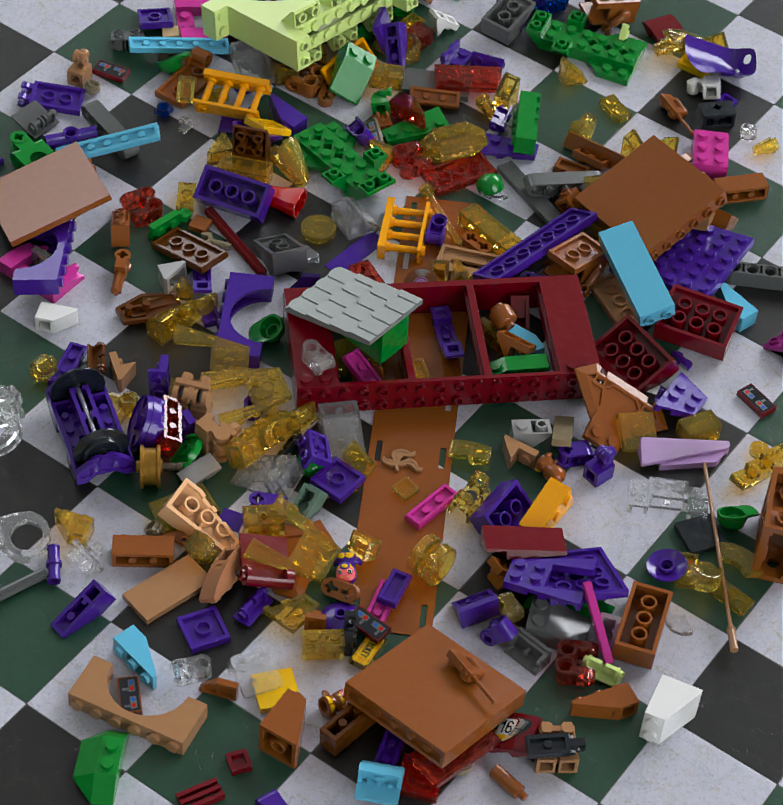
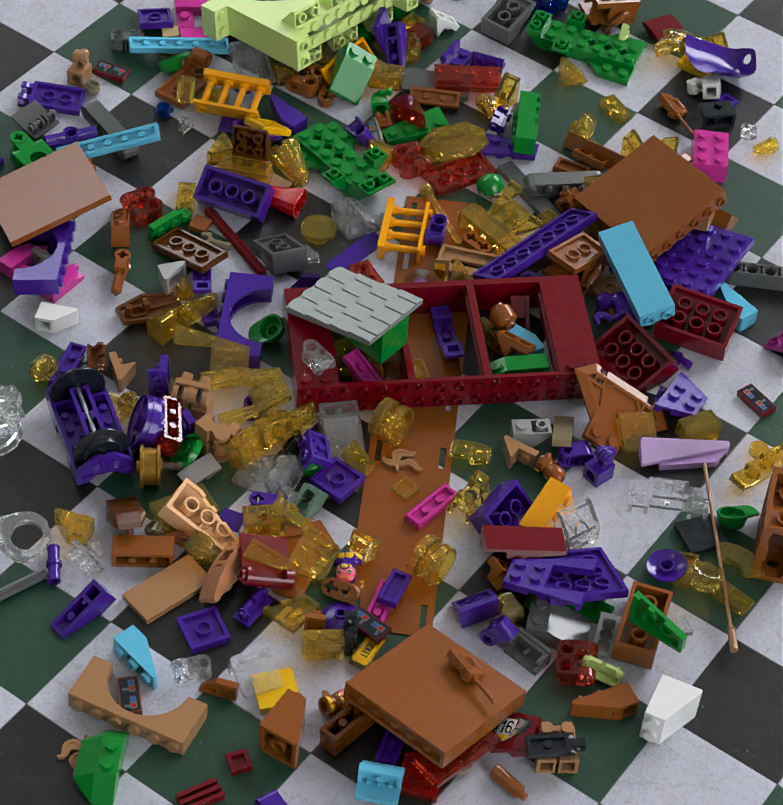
(69, 746): none -> medium nougat piece
(125, 514): none -> reddish brown piece
(391, 421): none -> clear yellow wheel
(515, 216): none -> clear yellow wing
(578, 524): none -> clear slope
(597, 622): dark pink tile -> none
(617, 302): none -> dark purple animal
(656, 623): none -> green wing
(744, 187): dark orange brick -> none

